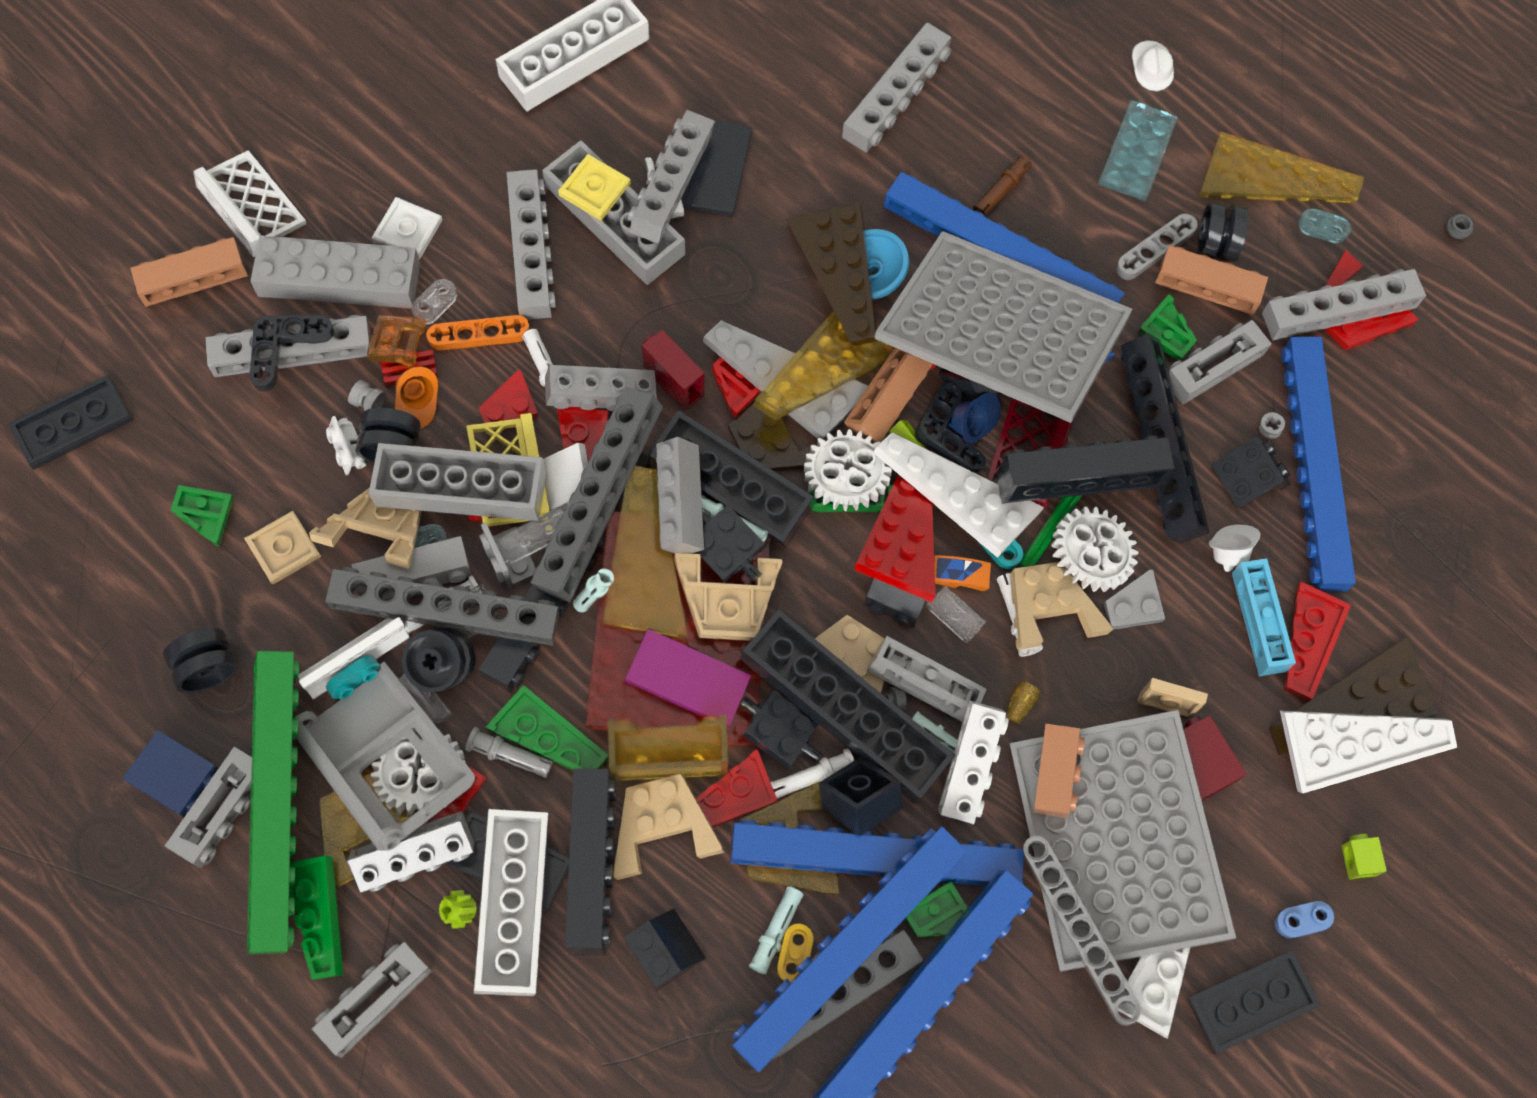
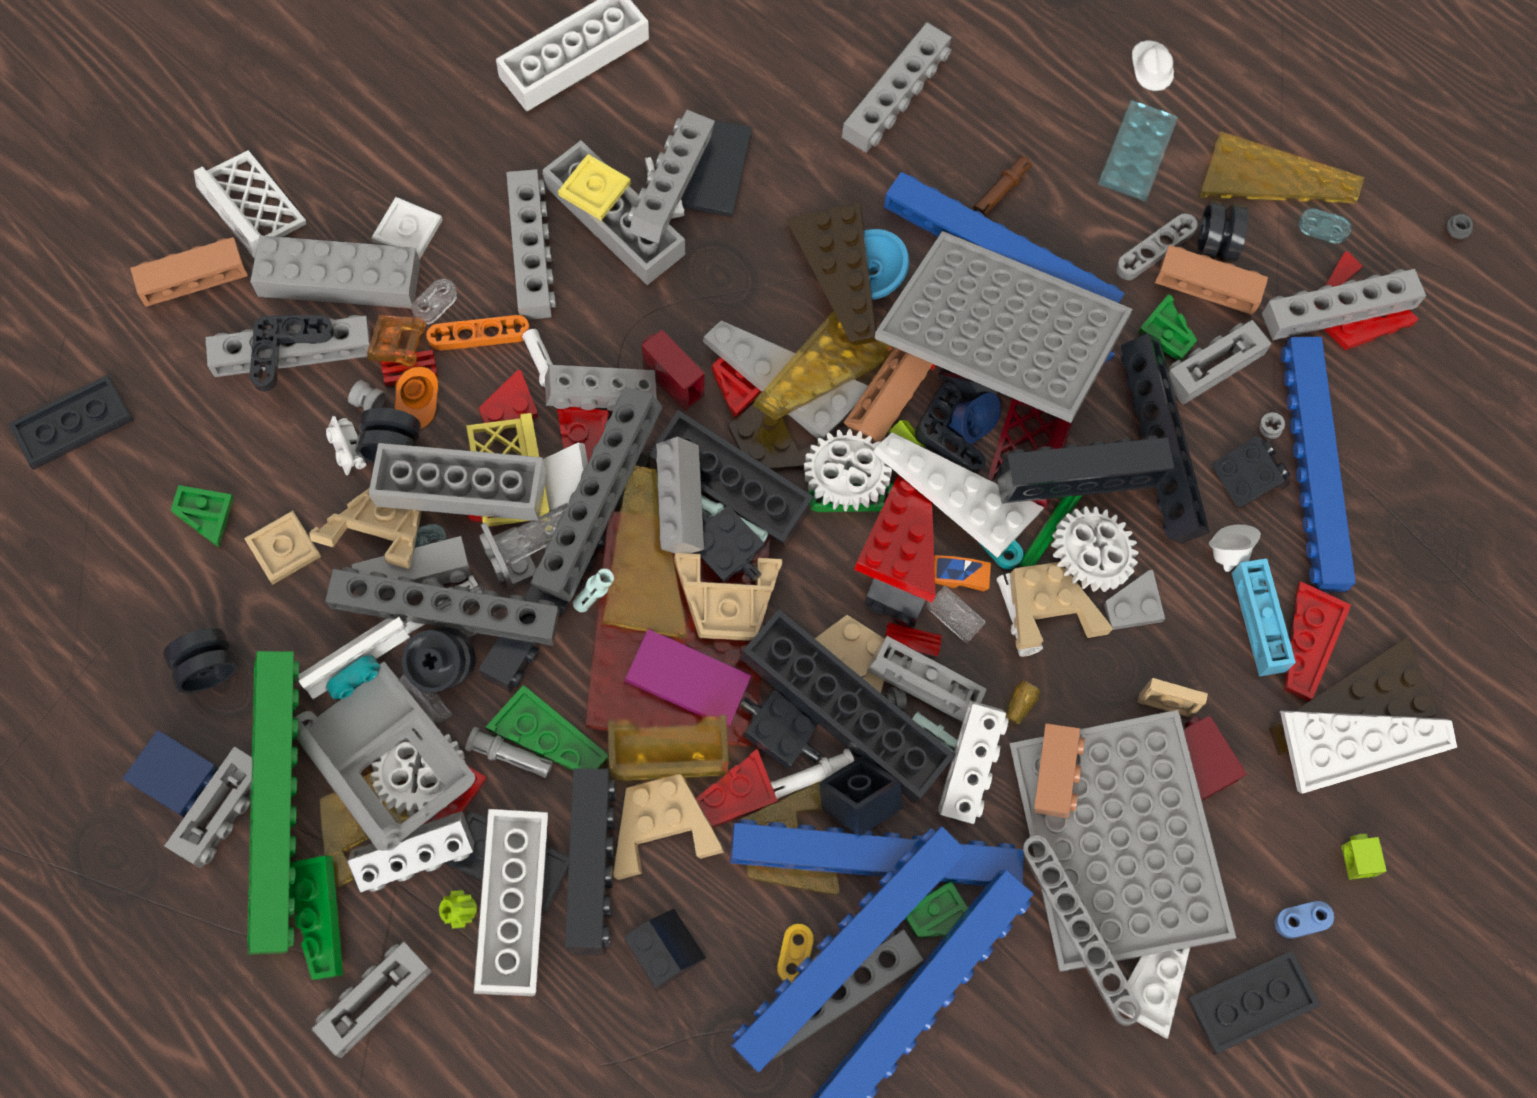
(773, 936): light aqua pin -> none
(915, 639): none -> red tile

